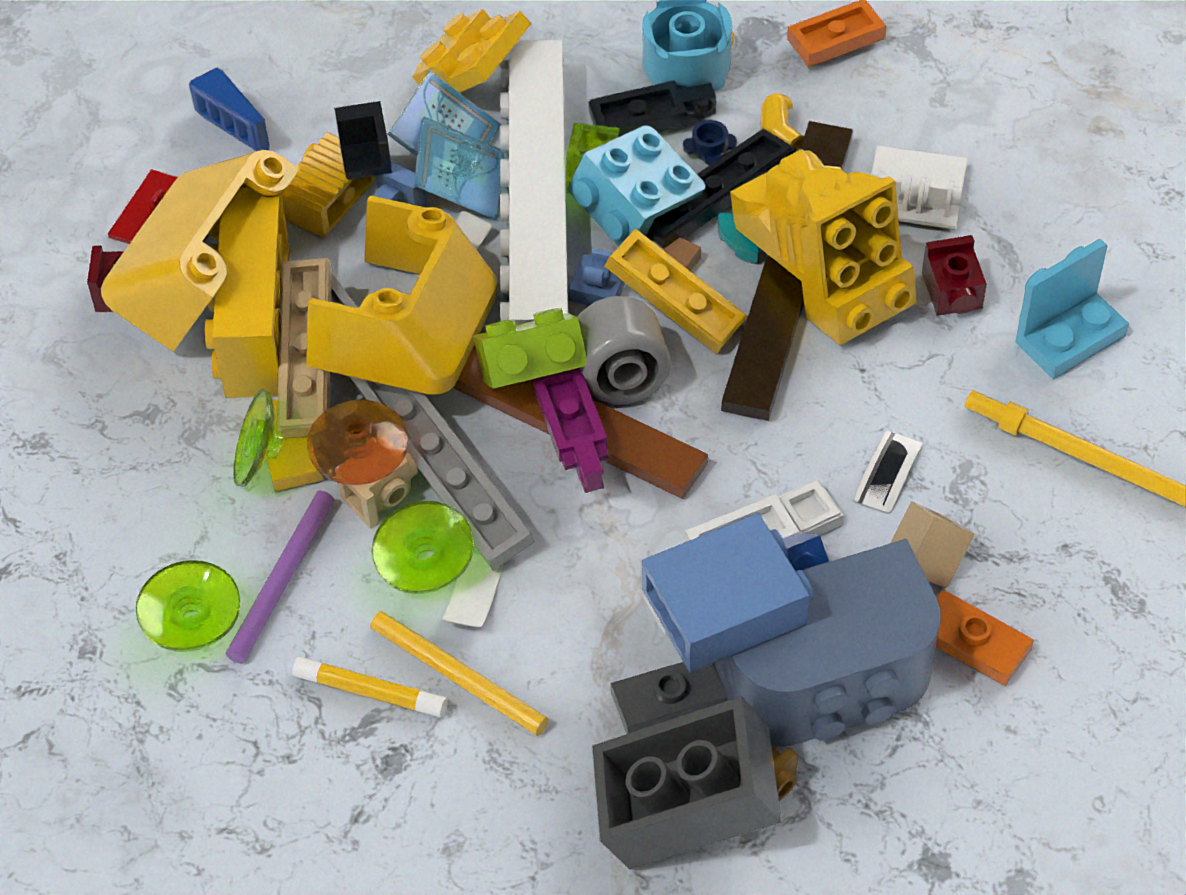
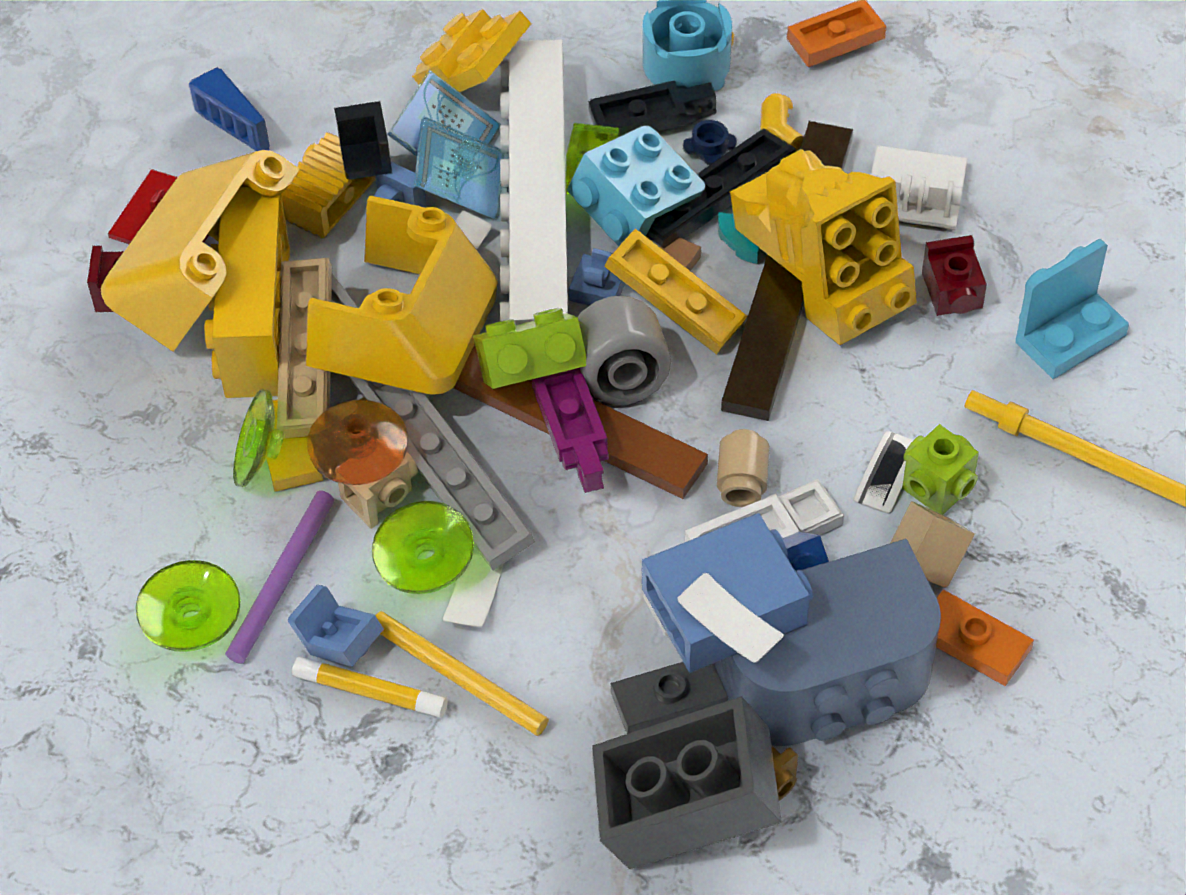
(333, 630): none -> medium blue bracket
(728, 618): none -> white sticker
(742, 467): none -> tan brick
(940, 469): none -> lime brick

